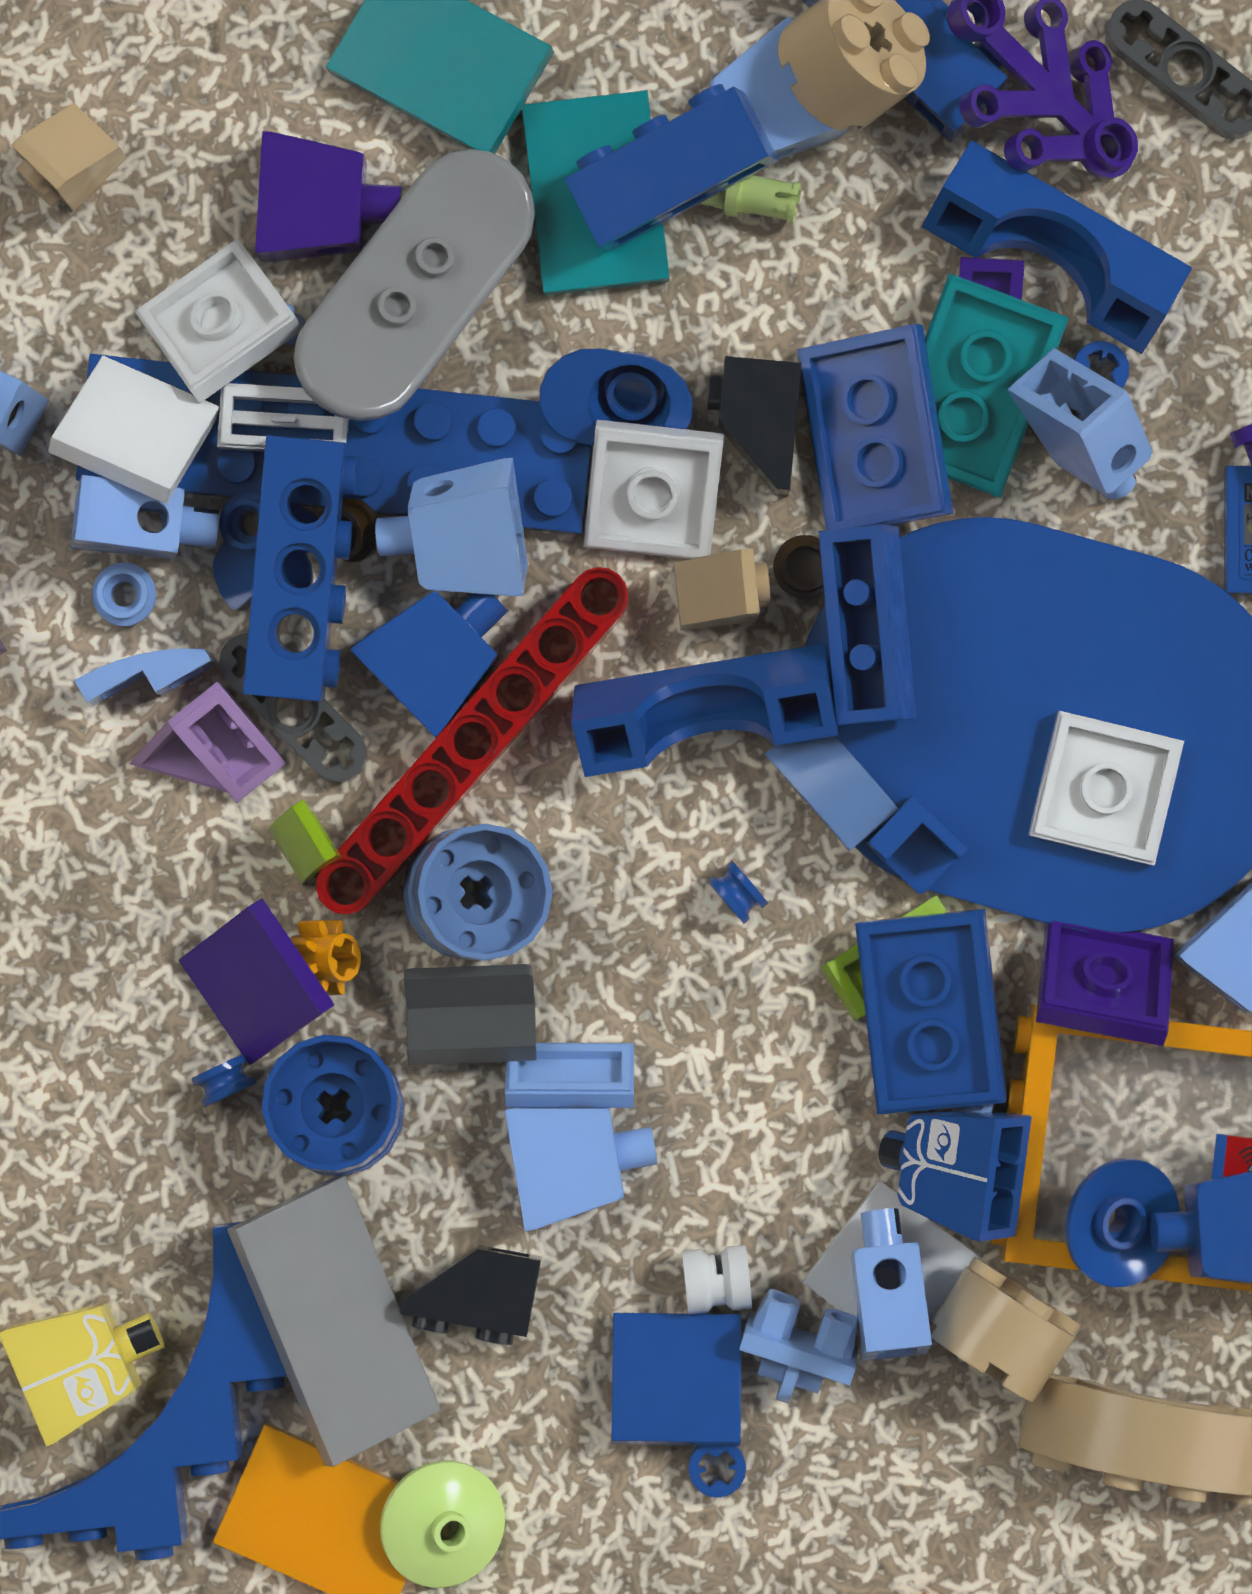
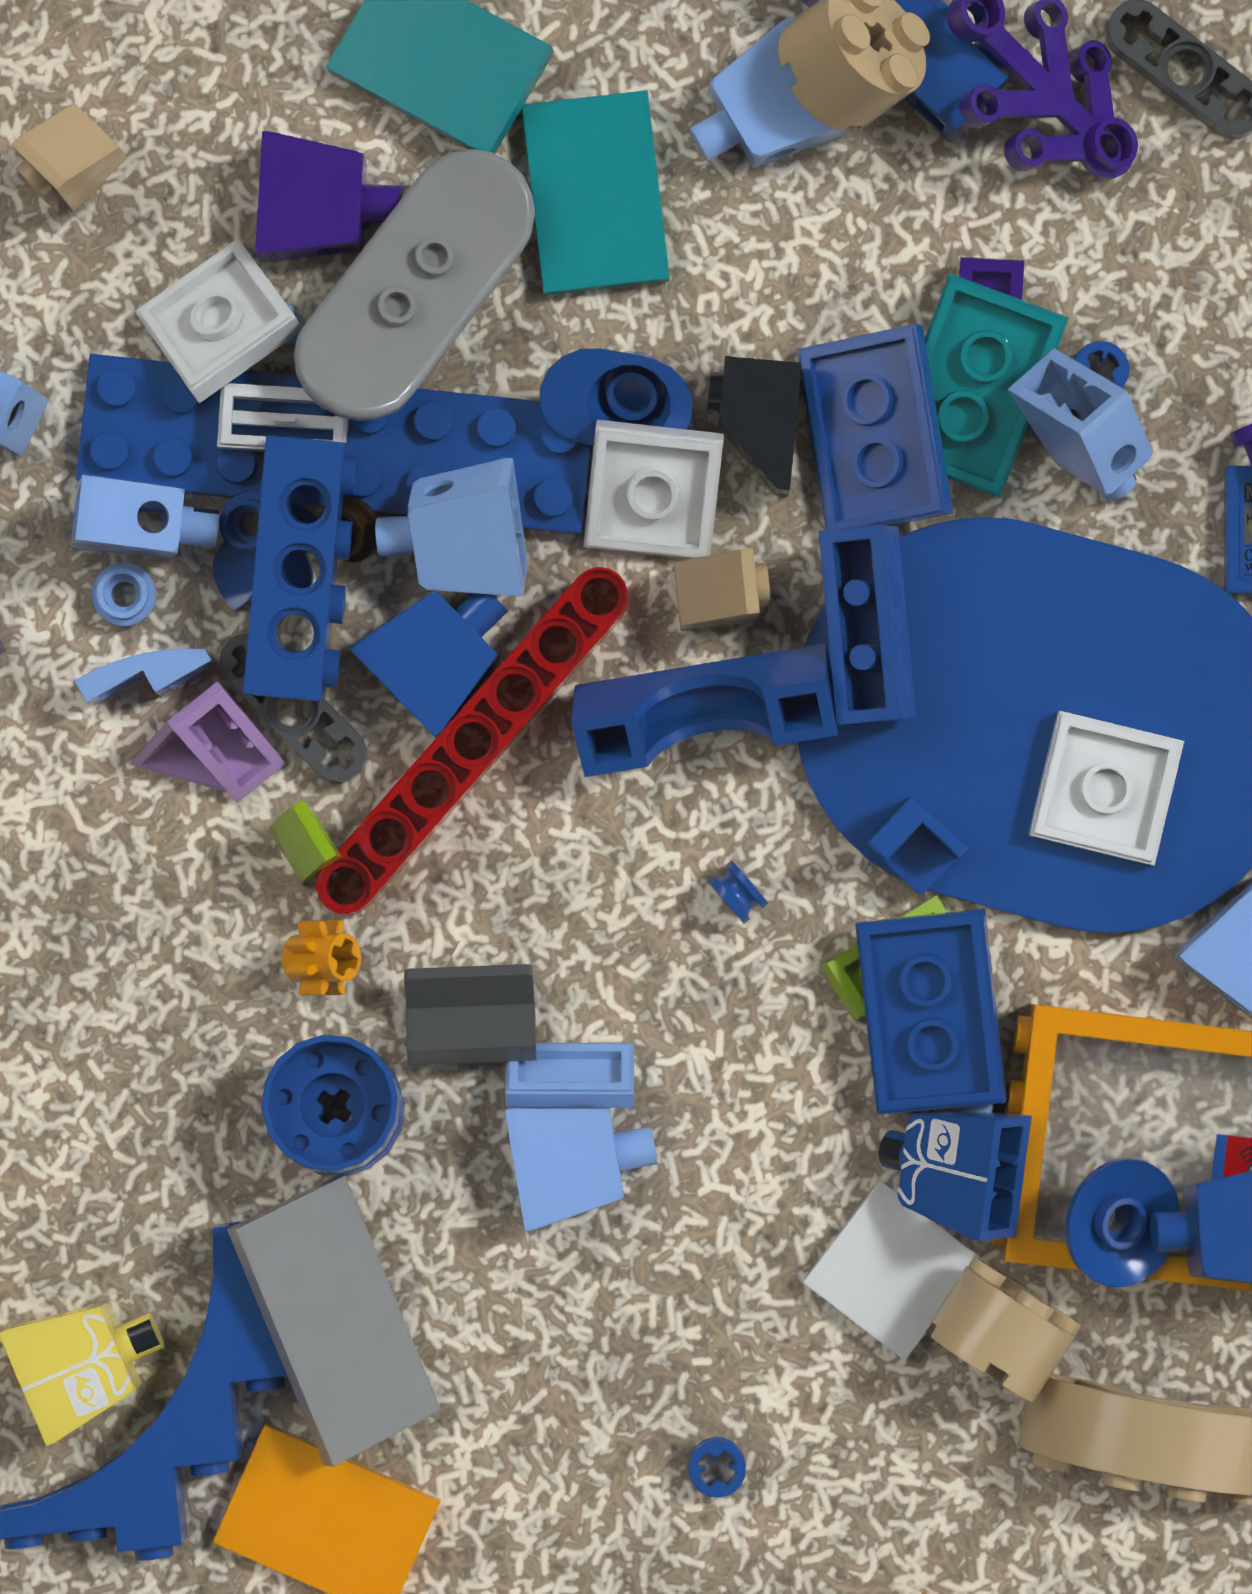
(133, 429): white tile -> none
(223, 1080): blue bush -> none
(256, 981): dark purple tile -> none
(420, 1509): yellowish green dish -> none
(480, 1290): black slope -> none
(514, 892): medium blue wheel -> none
(670, 166): blue brick -> none
(676, 1379): blue tile -> none
(717, 1279): white wheel -> none
(759, 197): yellowish green pin -> none
(797, 1355): light blue hips -> none
(799, 567): dark brown plate -> none
(834, 787): medium blue slope -> none
(897, 1319): light blue torso -> none
(1106, 982): dark purple tile -> none
(1120, 275): blue arch -> none

